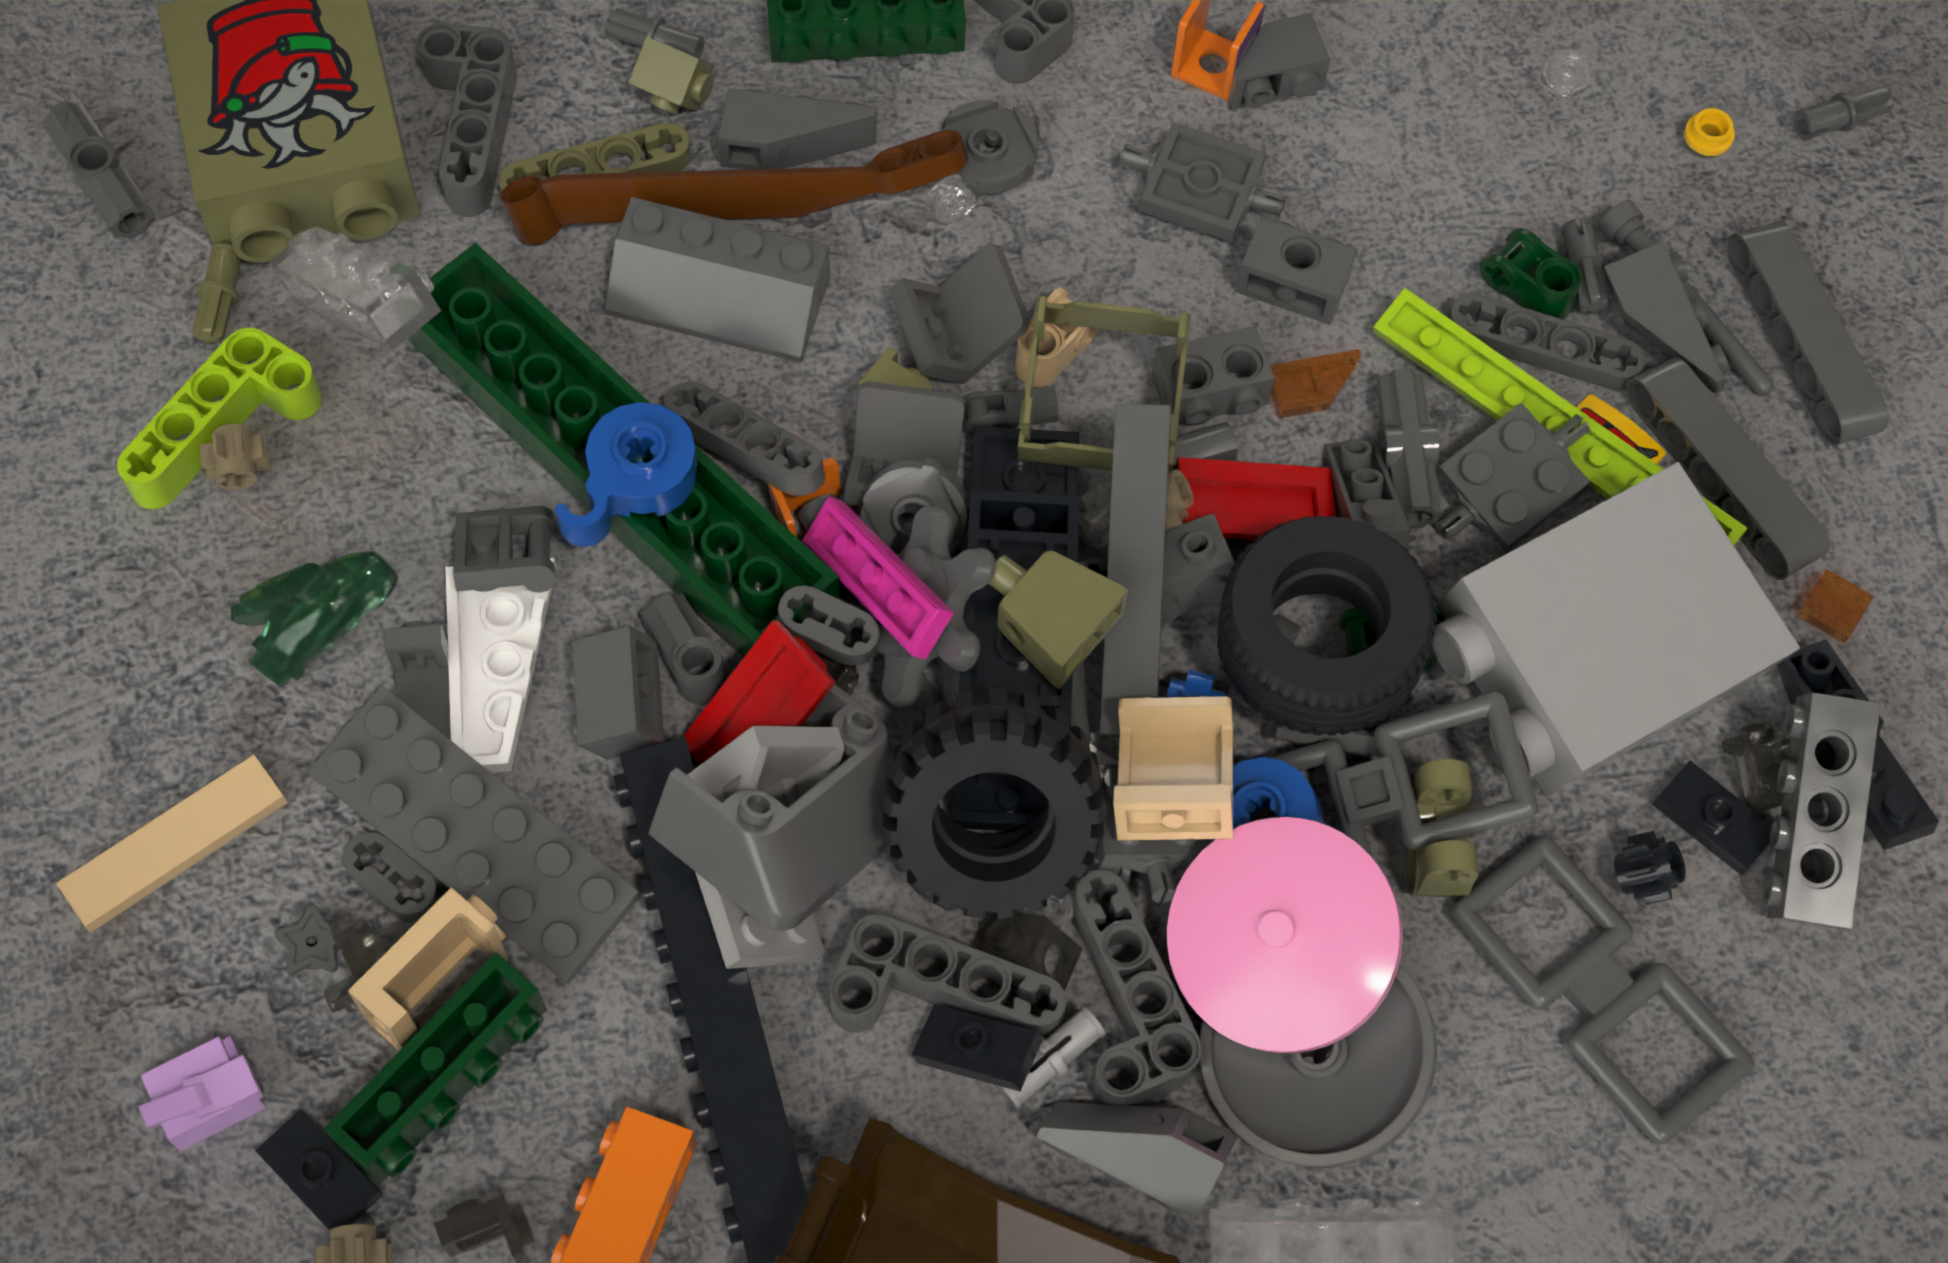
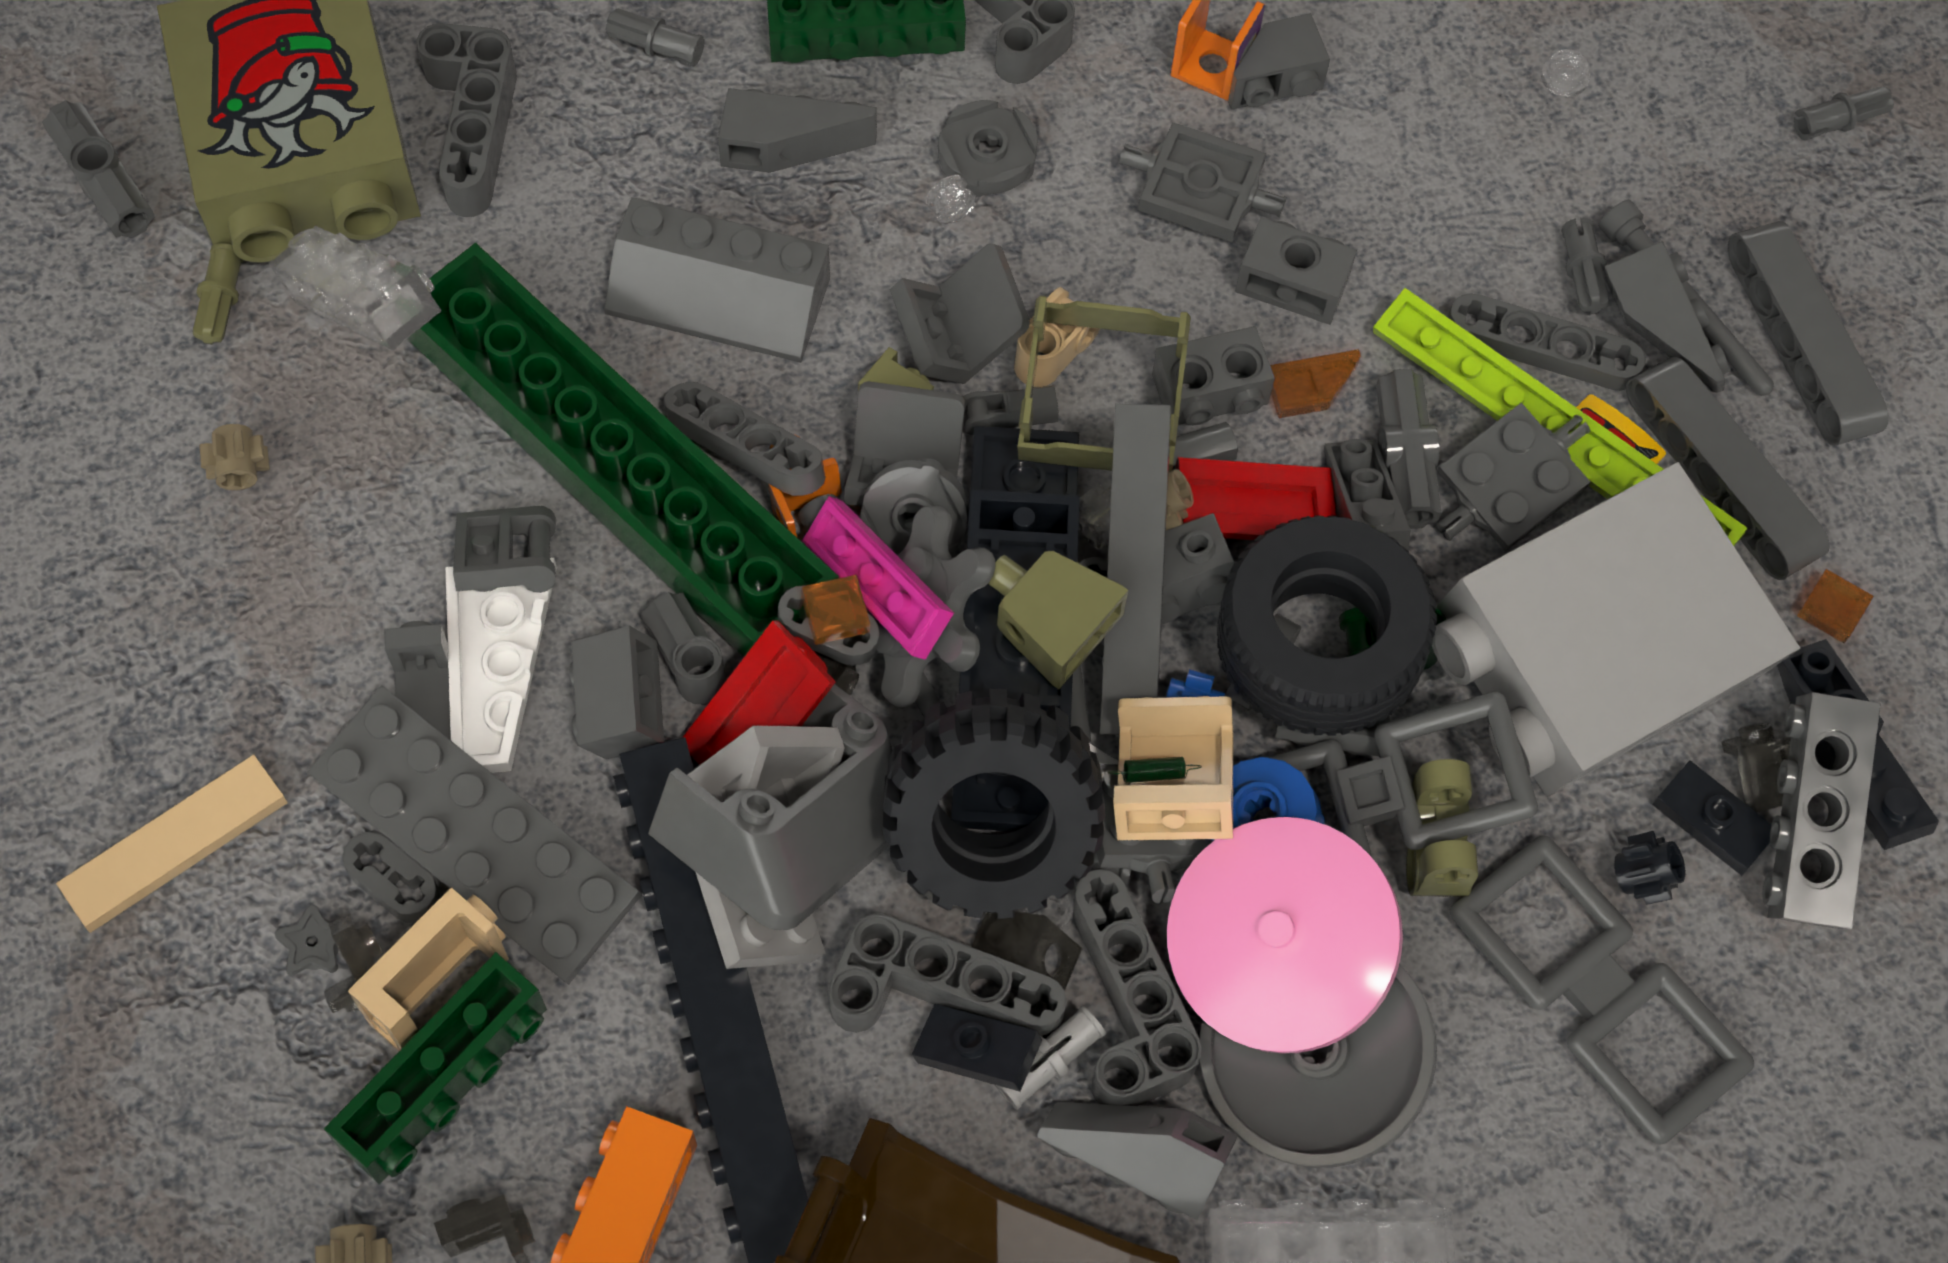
(160, 466): lime beam -> none
(201, 1093): lavender piece -> none
(311, 610): clear green animal -> none
(318, 1172): black plate -> none
(544, 206): reddish brown piece -> none
(594, 155): olive beam -> none
(624, 487): blue piece -> none
(672, 76): olive brick -> none
(835, 609): none -> clear orange tile
(1154, 769): none -> dark green piece
(1533, 274): dark green piece -> none
(1711, 122): yellow plate -> none

